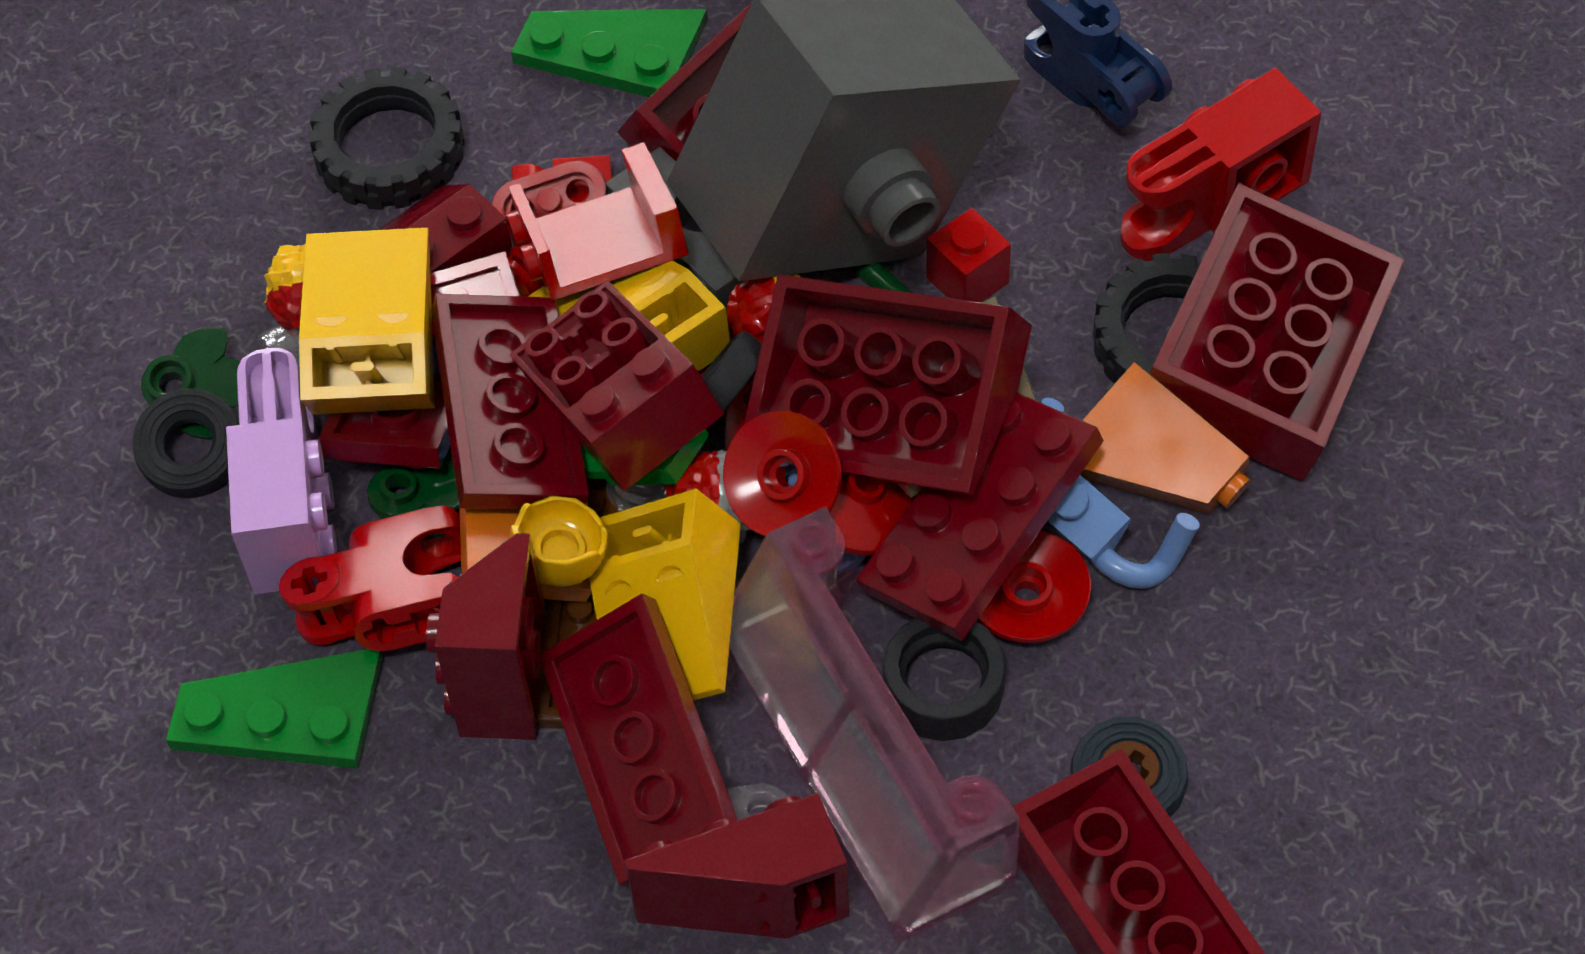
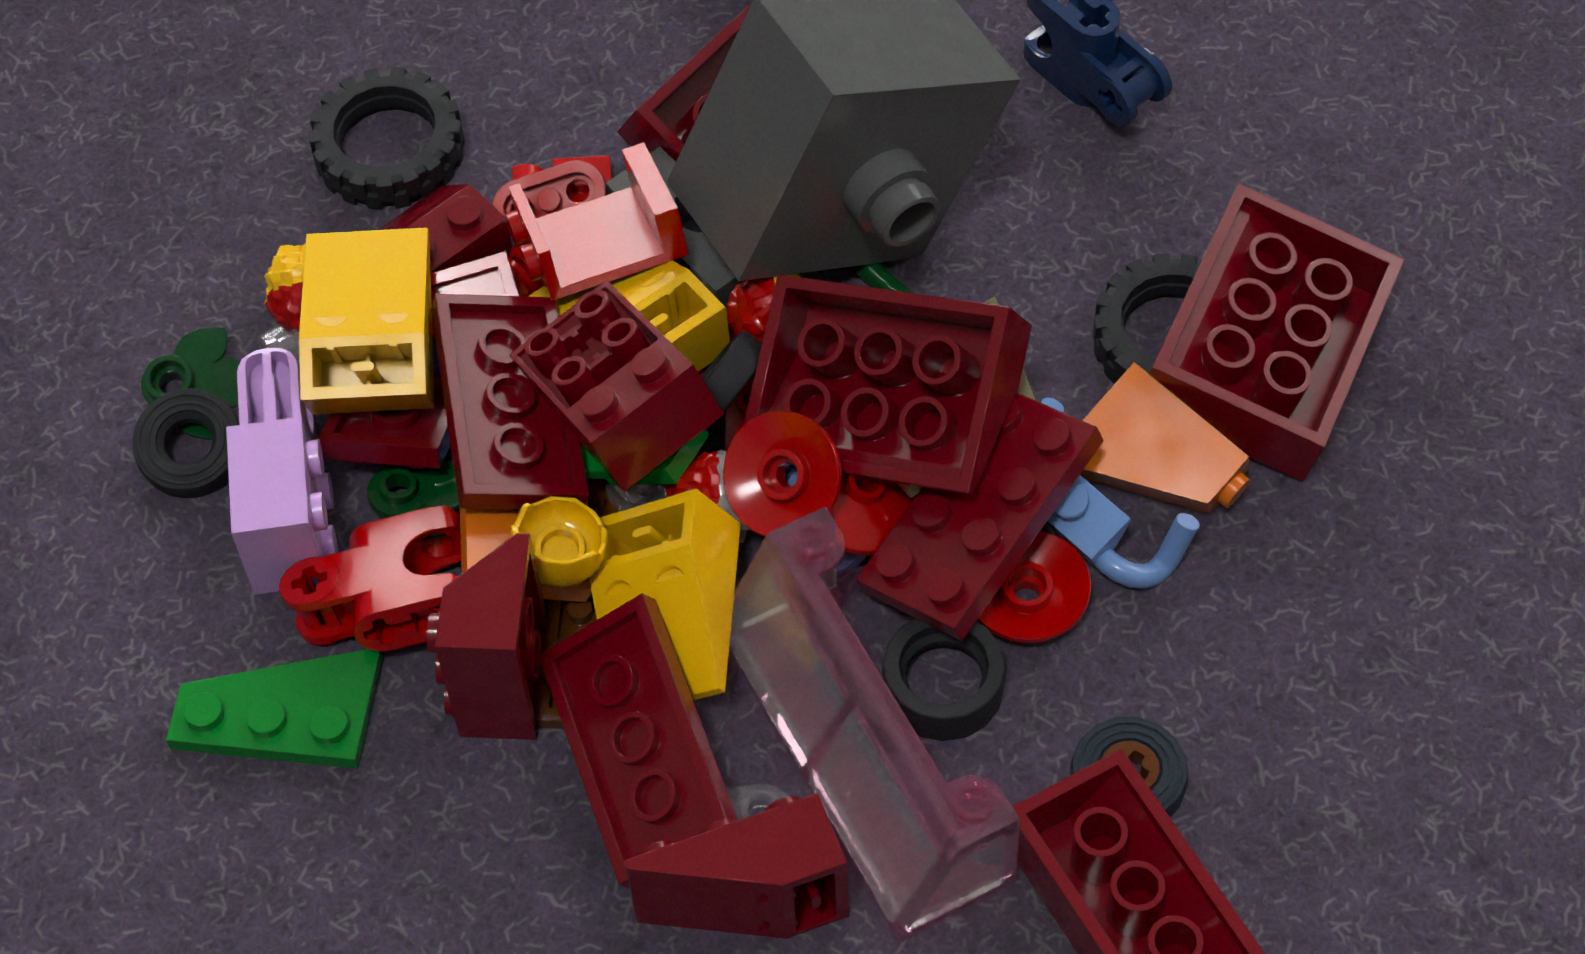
(611, 47): green wing -> none
(968, 258): red brick -> none
(1186, 177): red brick -> none

